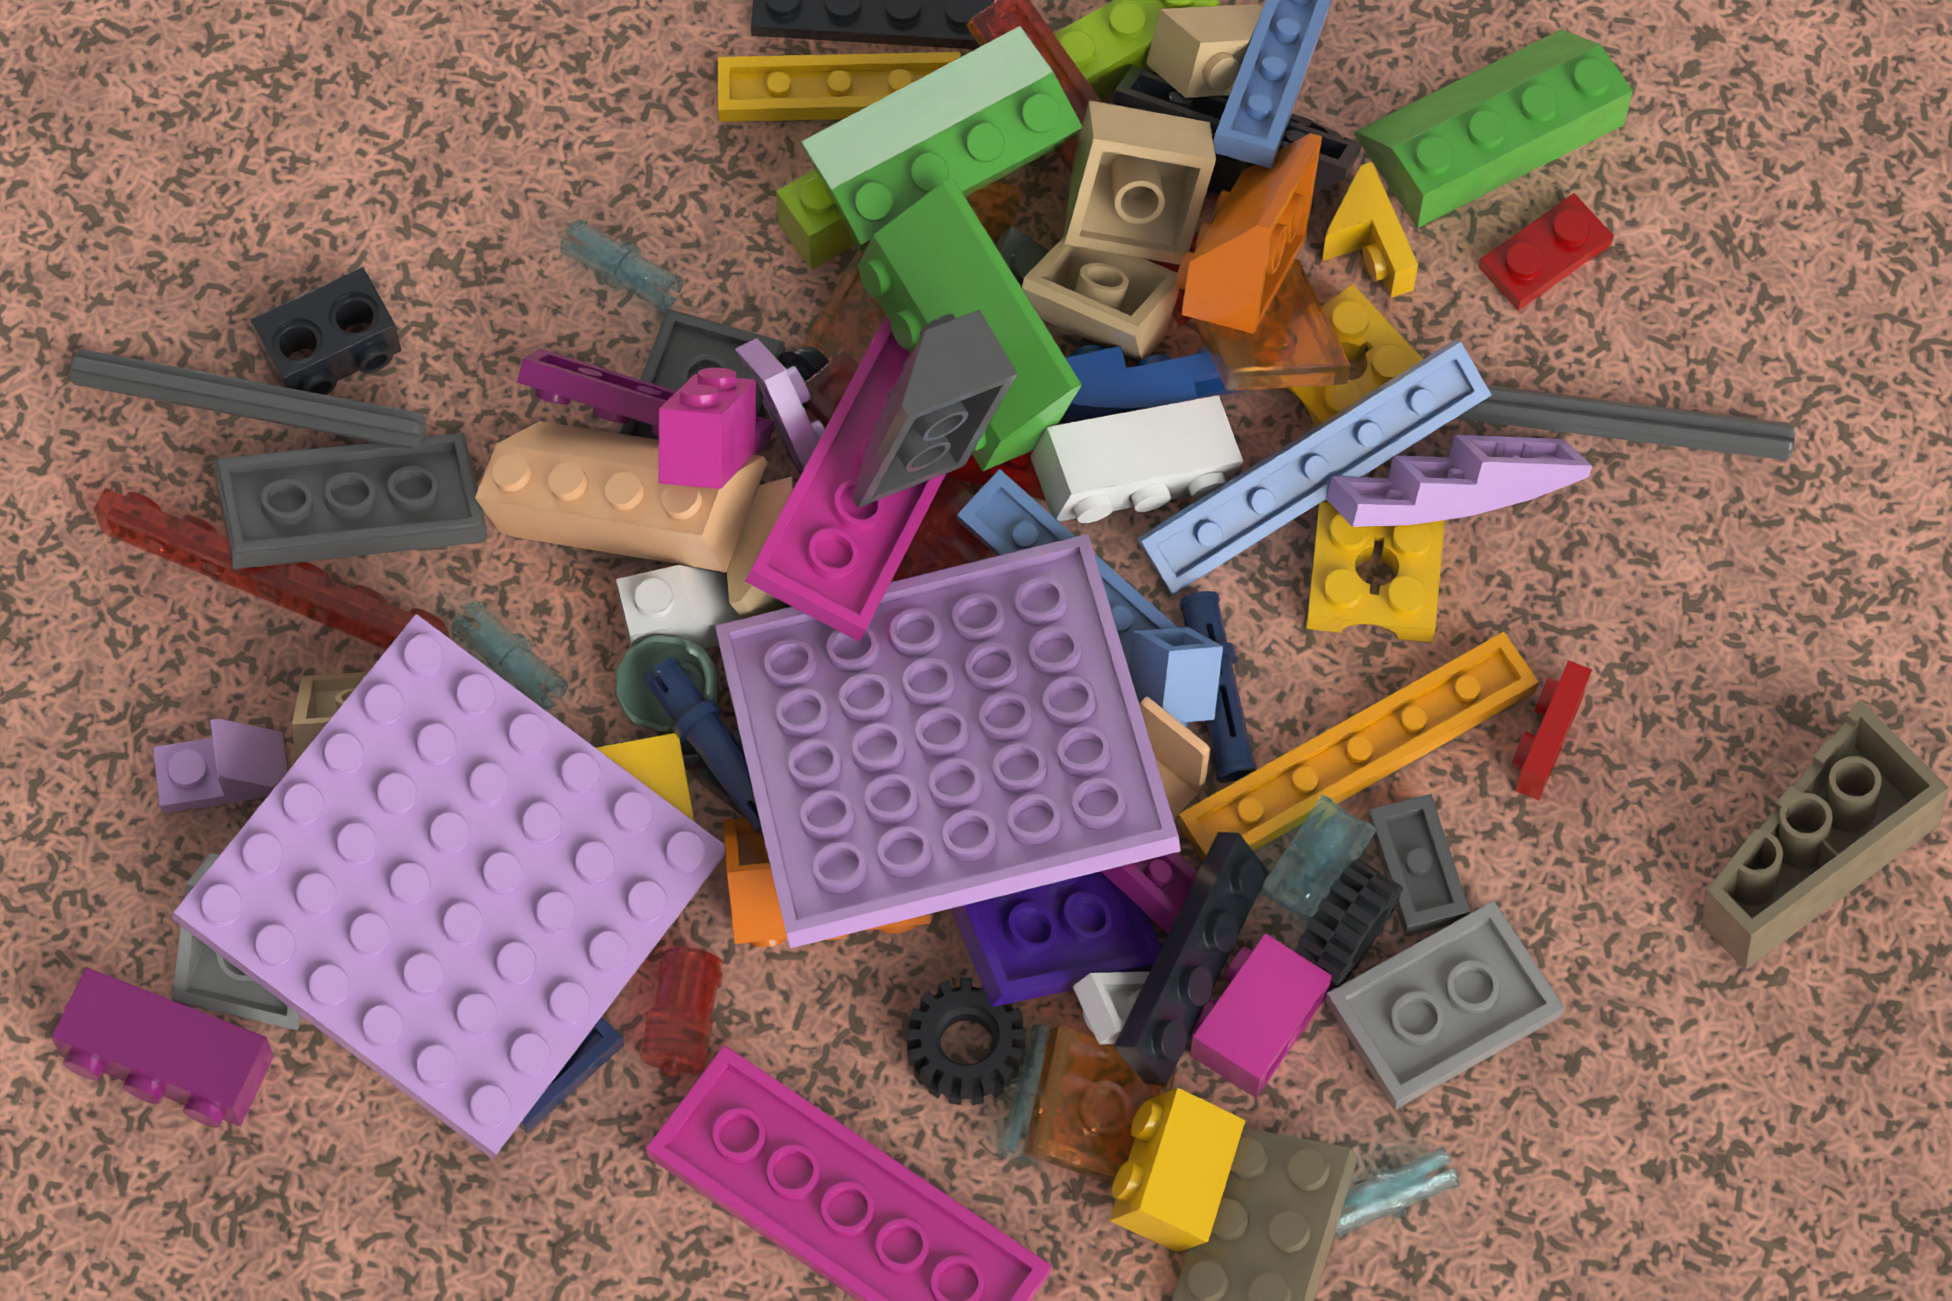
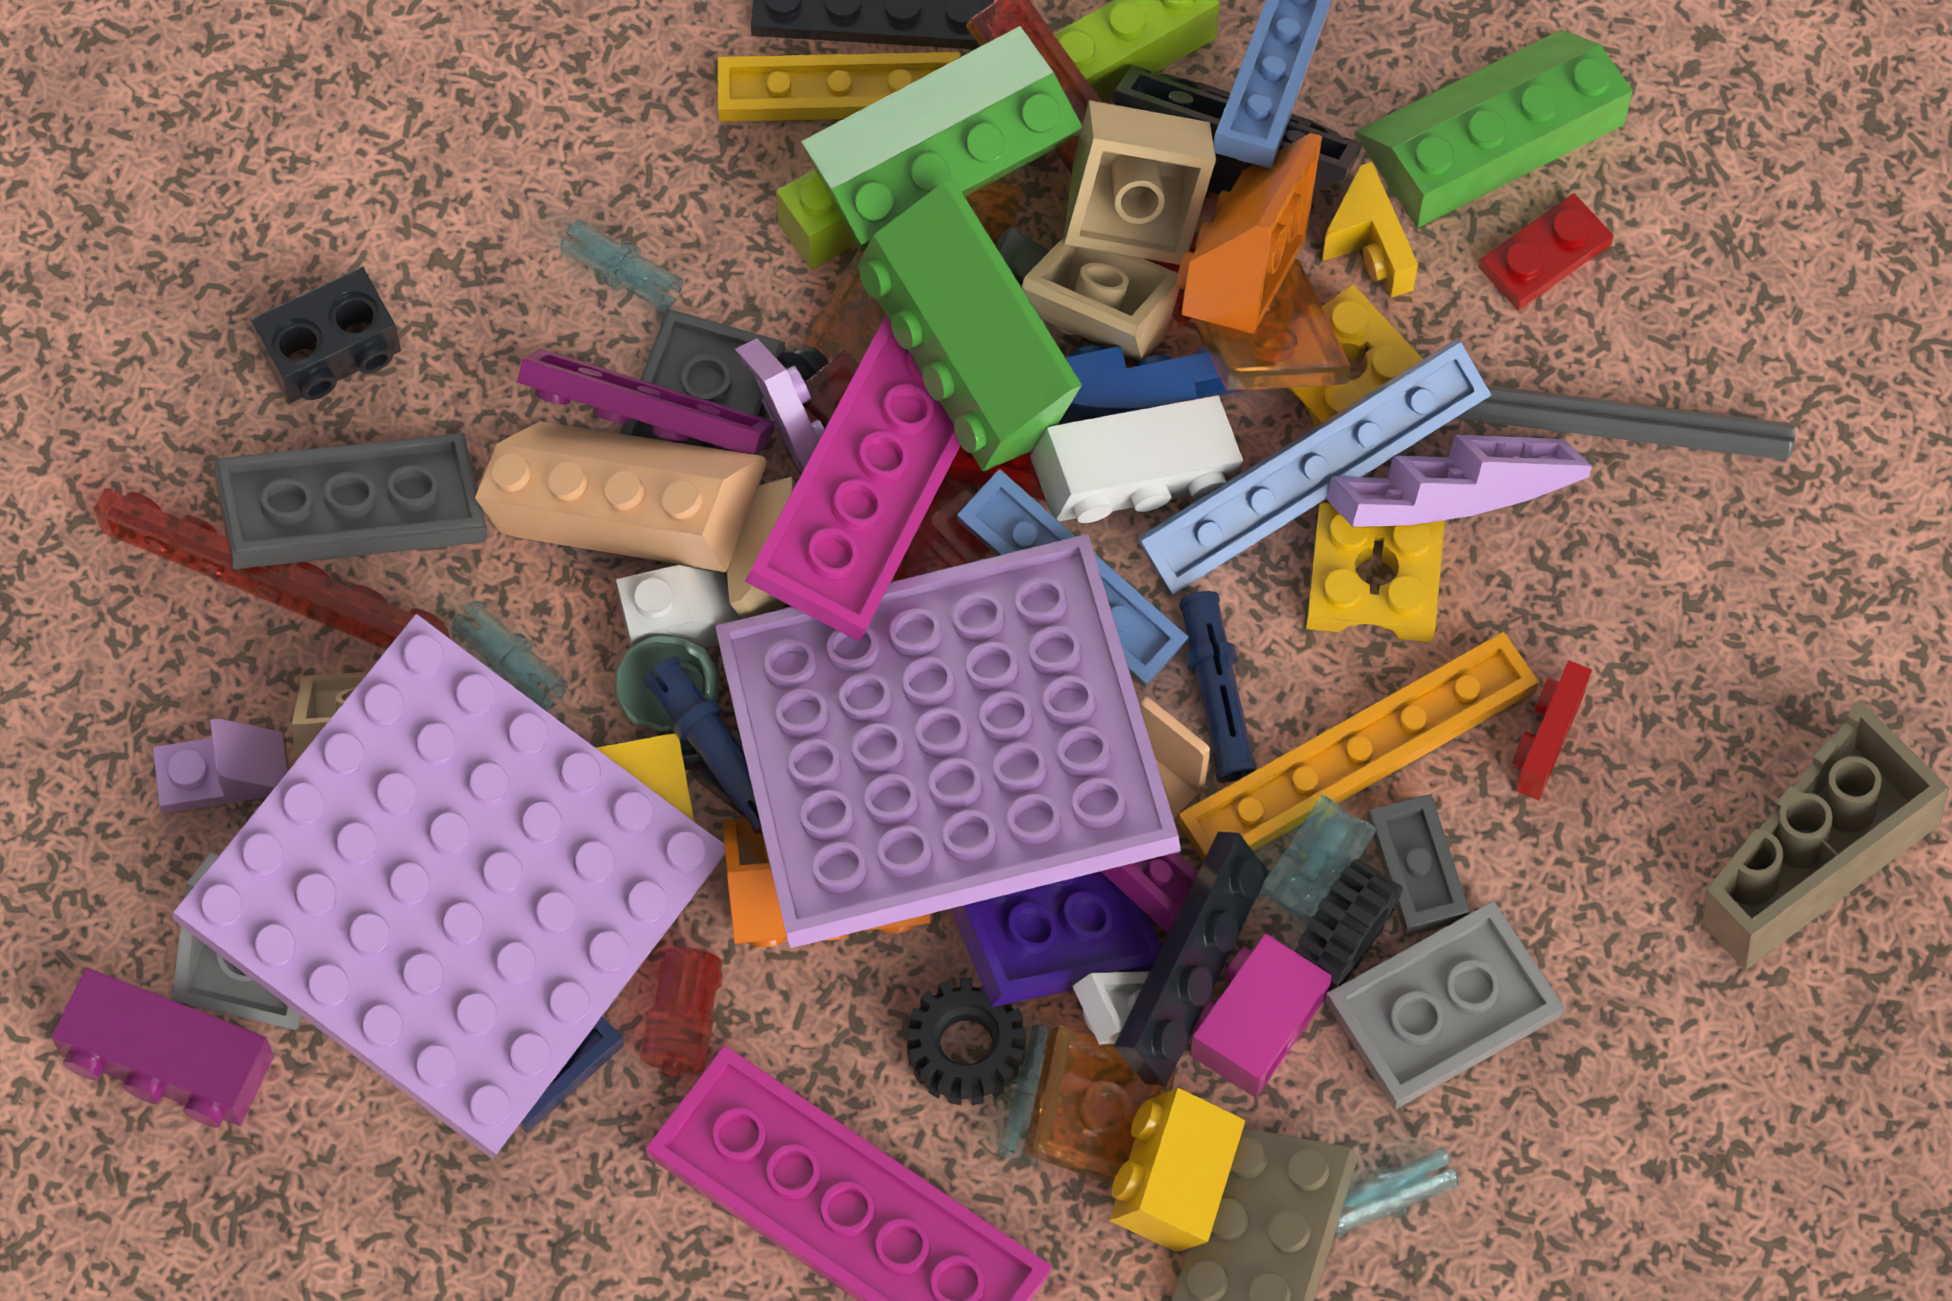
(248, 399): dark grey axle -> none
(707, 429): dark pink brick -> none
(936, 407): dark grey slope -> none
(1177, 672): medium blue brick -> none
(1202, 47): tan slope -> none

